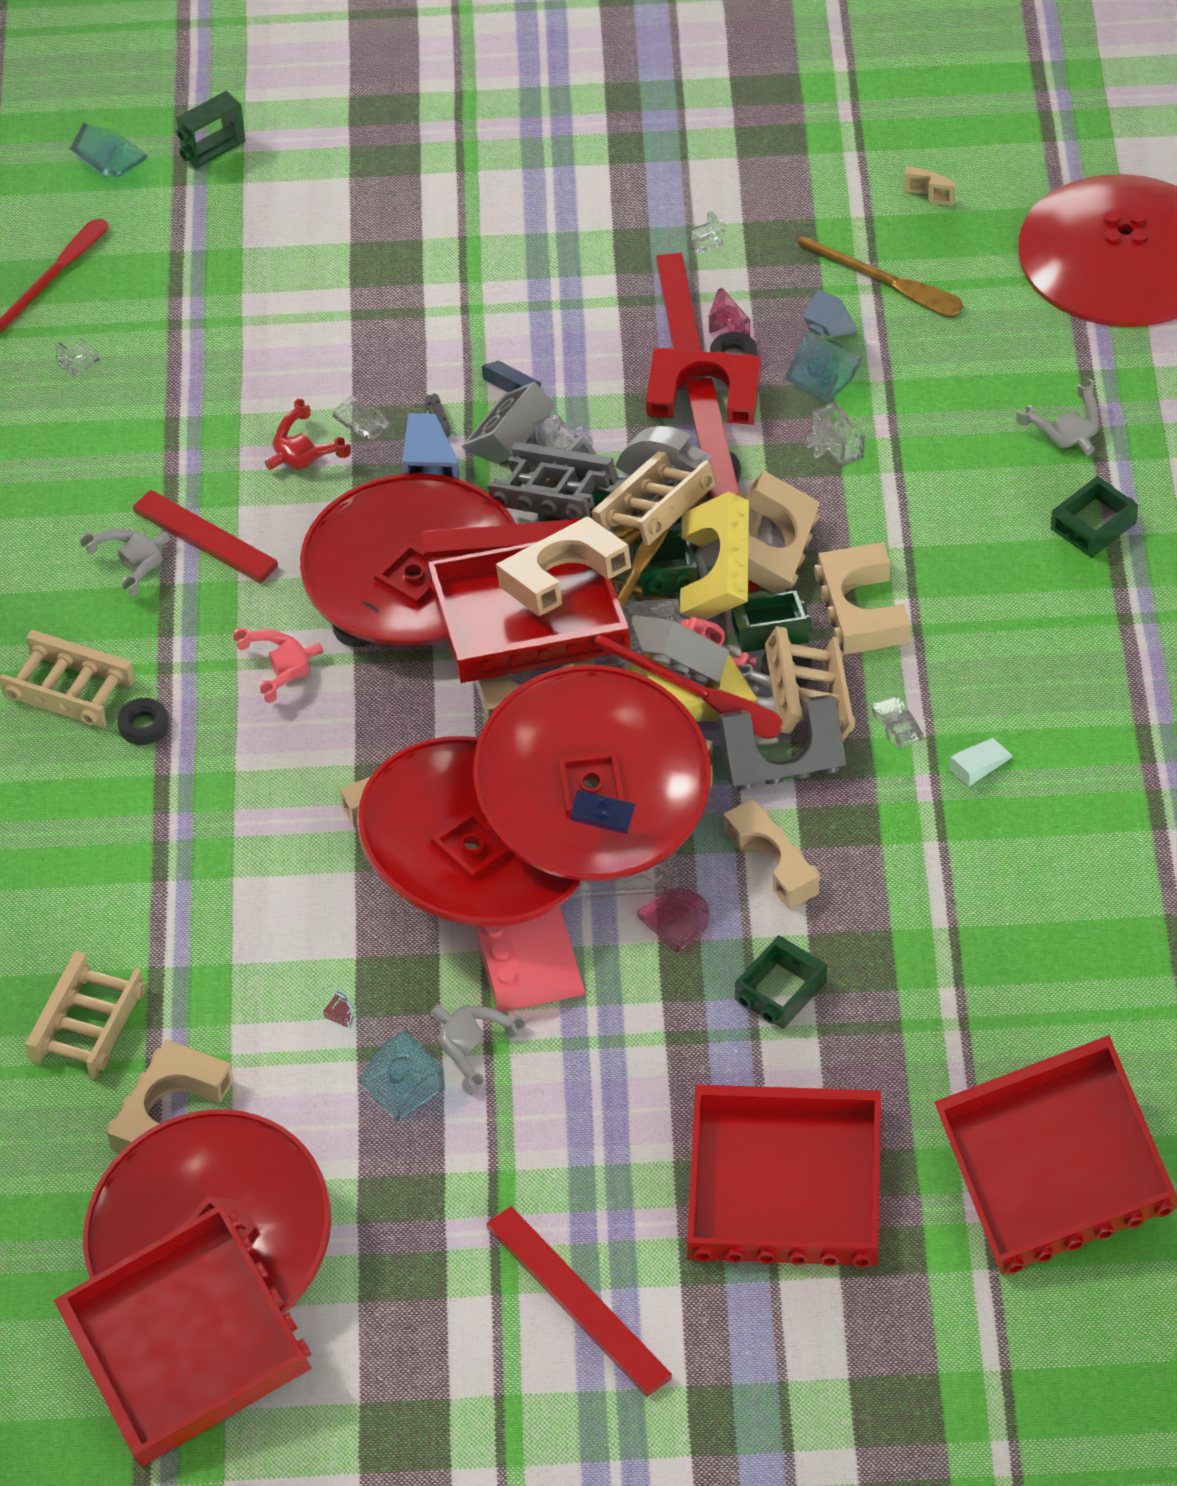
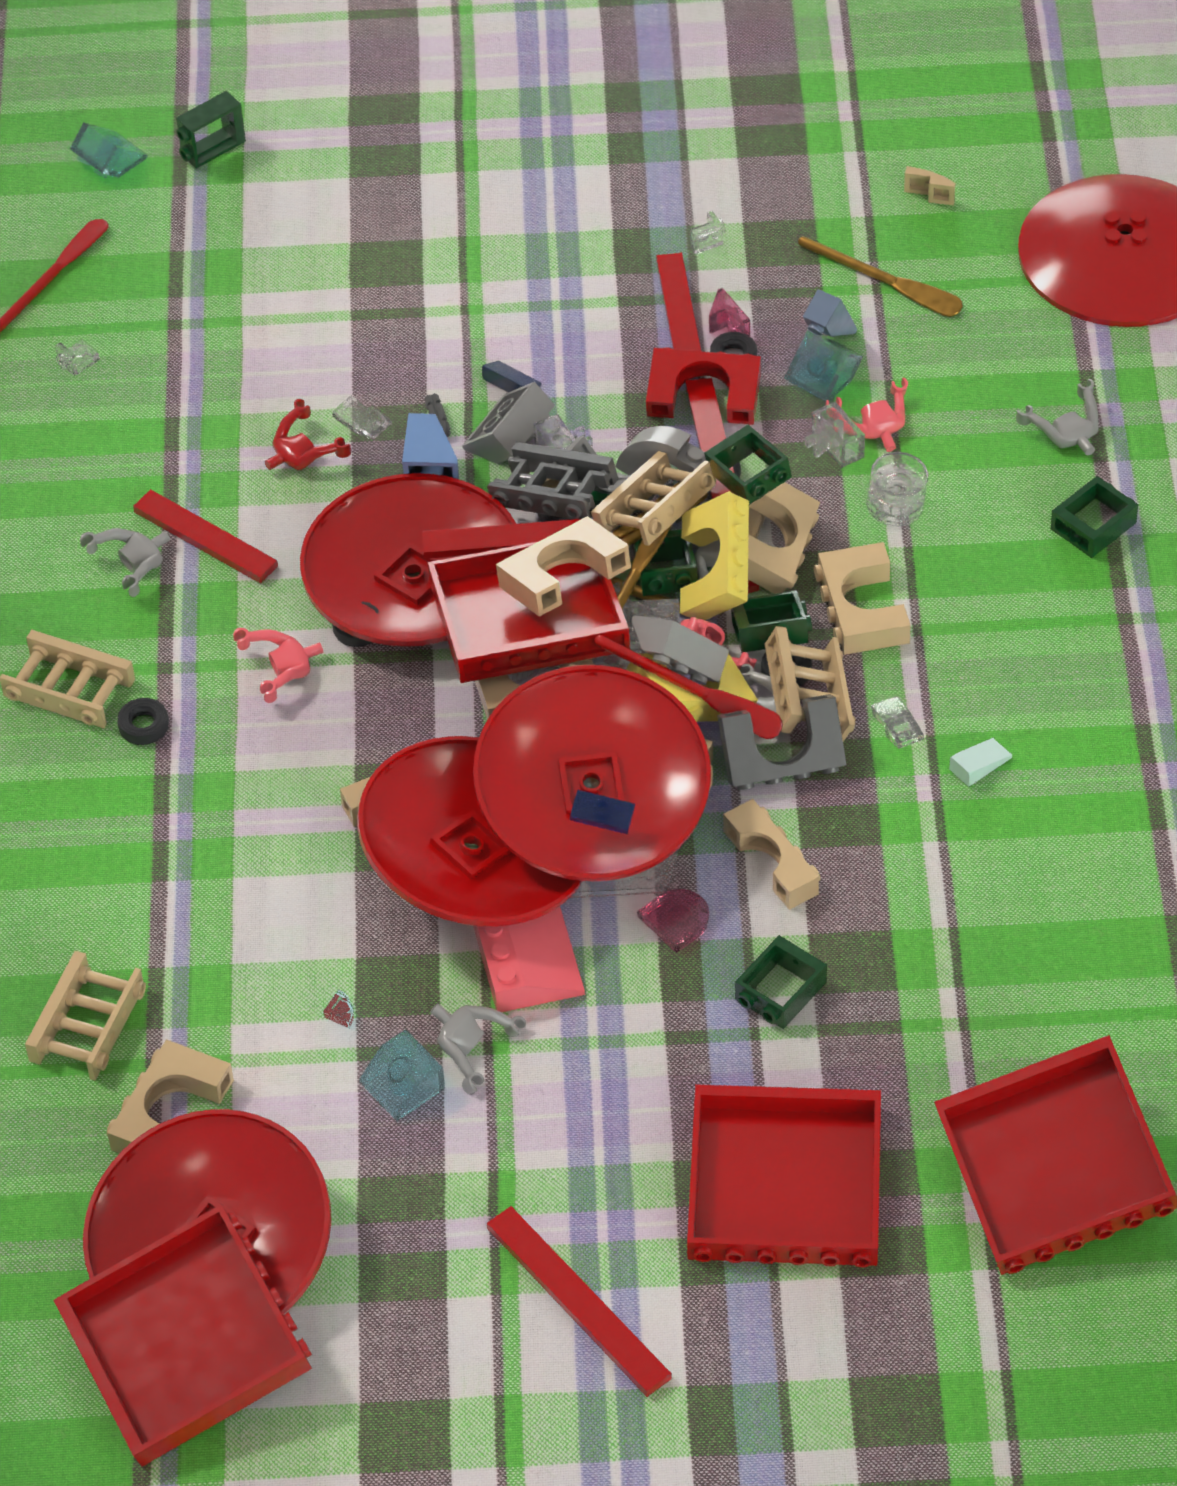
(745, 443): none -> dark green window
(880, 419): none -> coral piece
(897, 488): none -> clear wheel

